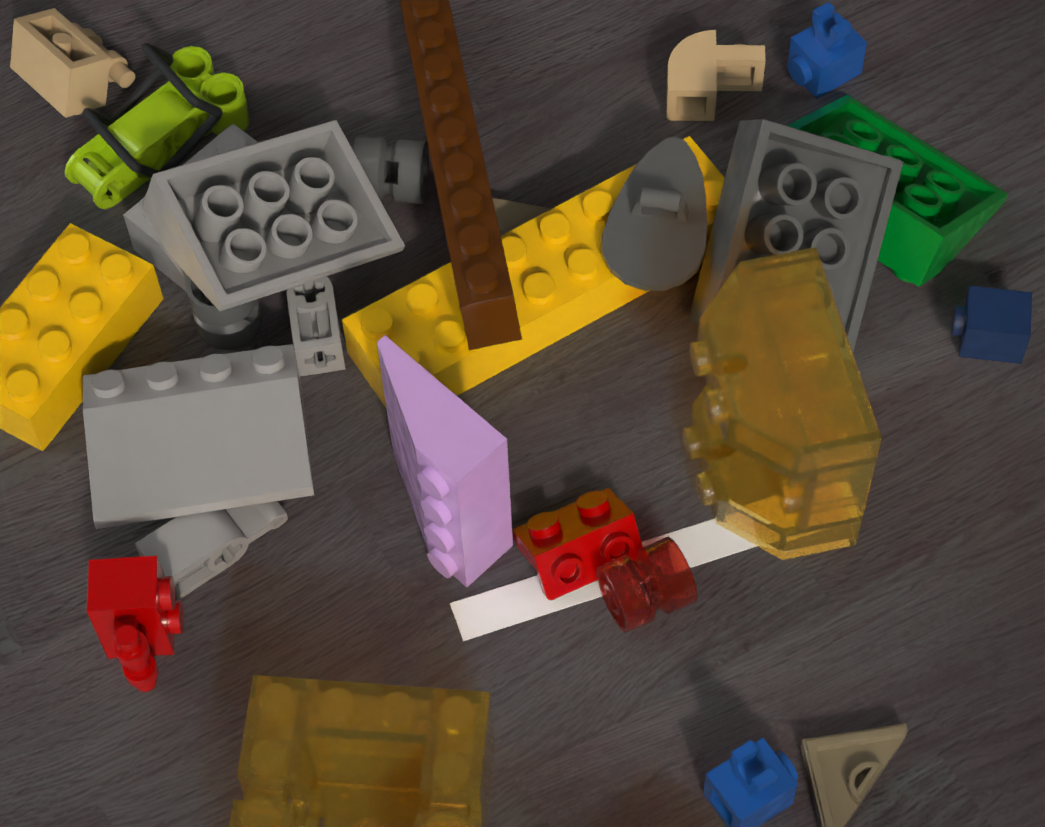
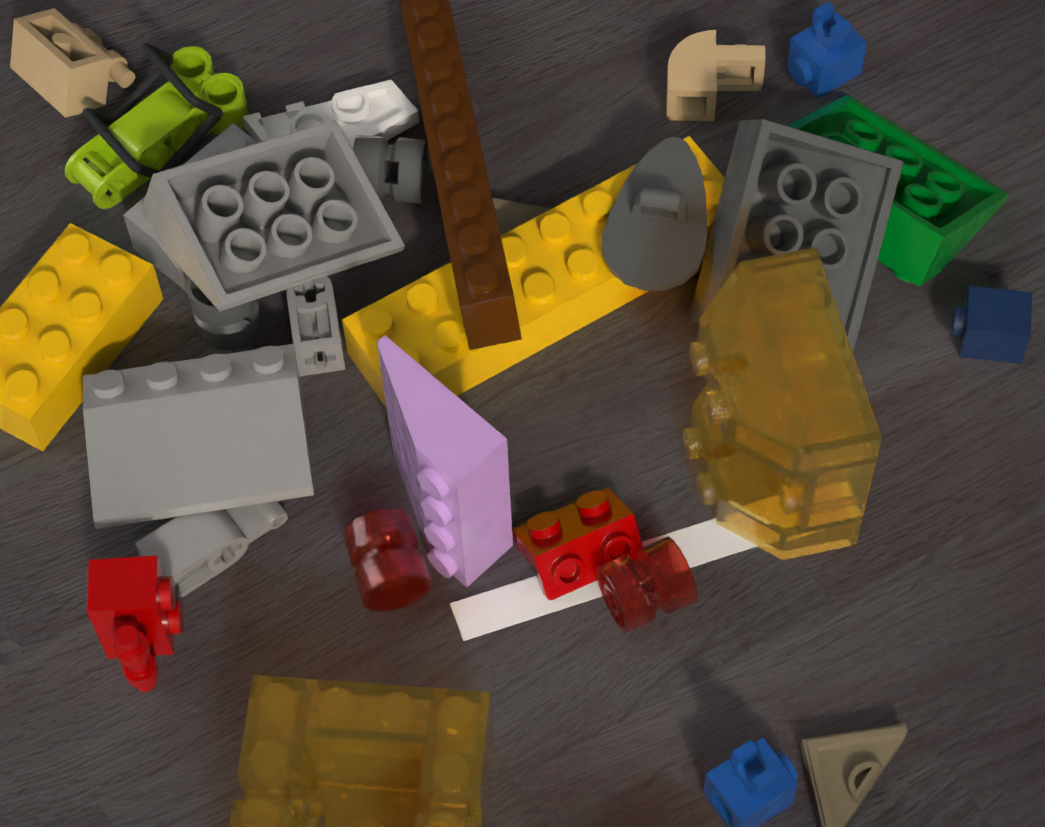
(365, 111): none -> white wing
(387, 560): none -> clear red wheel

